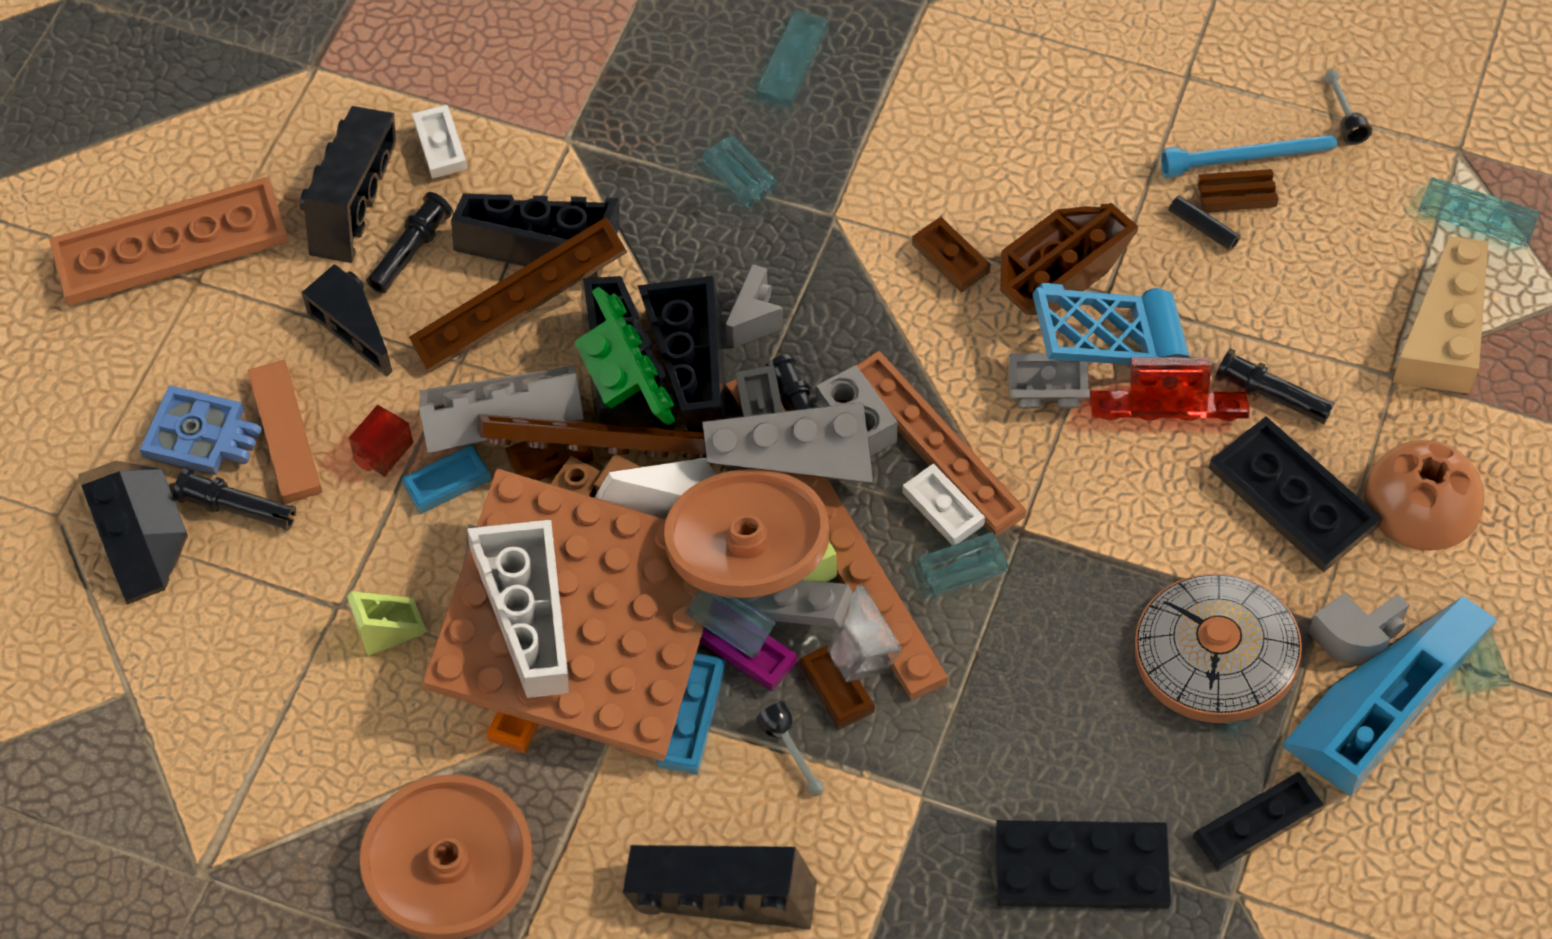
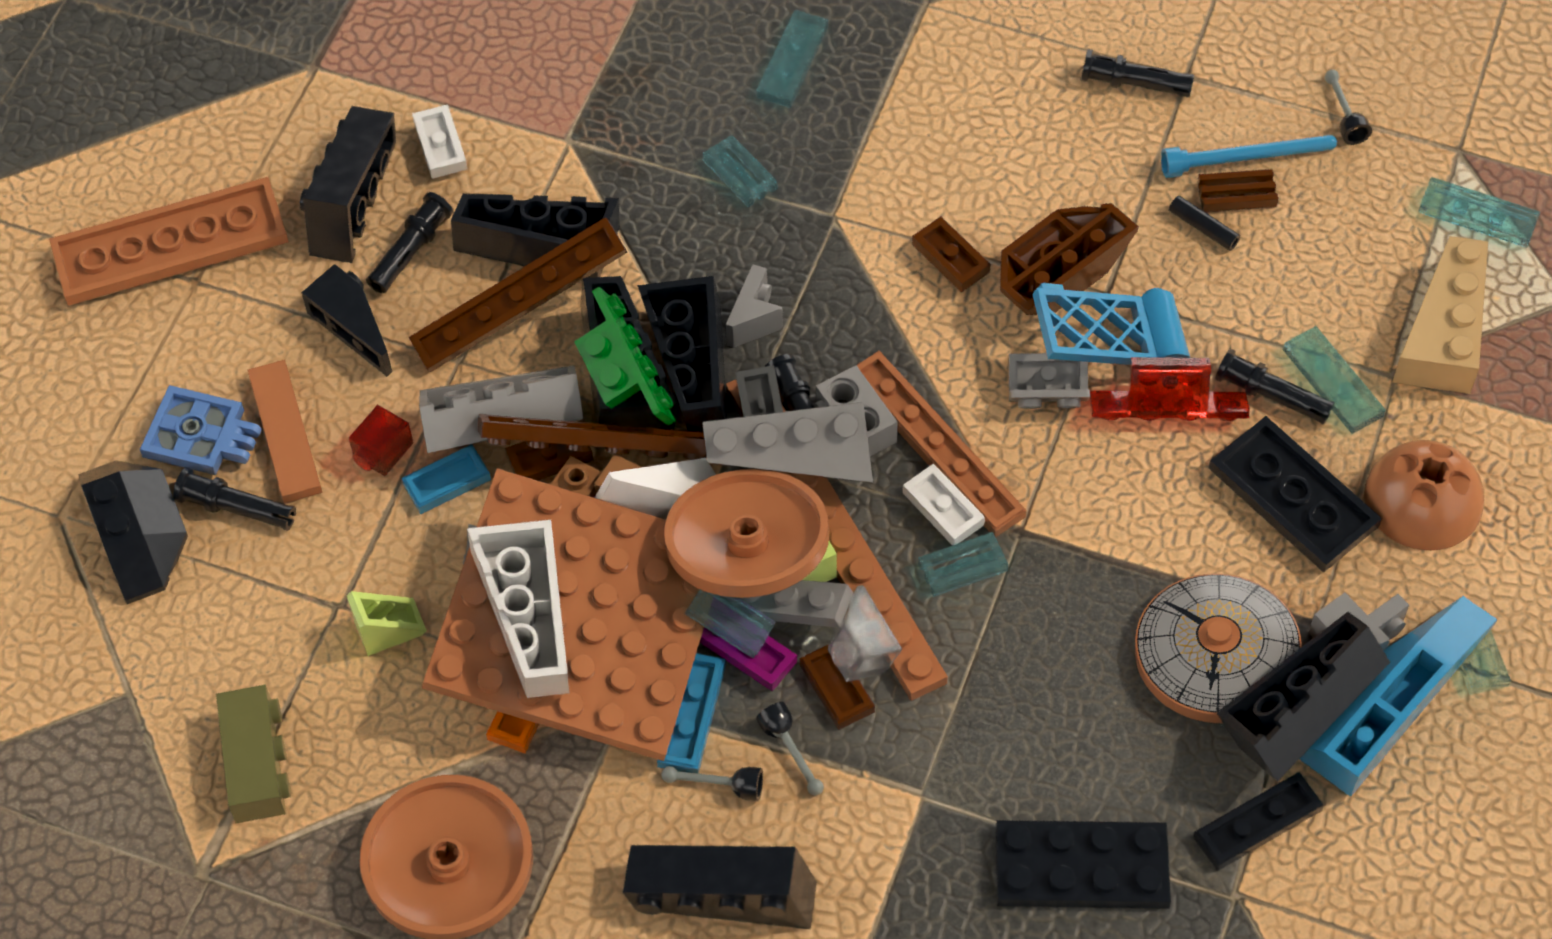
(252, 753): none -> olive brick
(745, 782): none -> hinge
(1149, 77): none -> black pin
(1304, 695): none -> black wedge
(1334, 379): none -> clear light blue tile

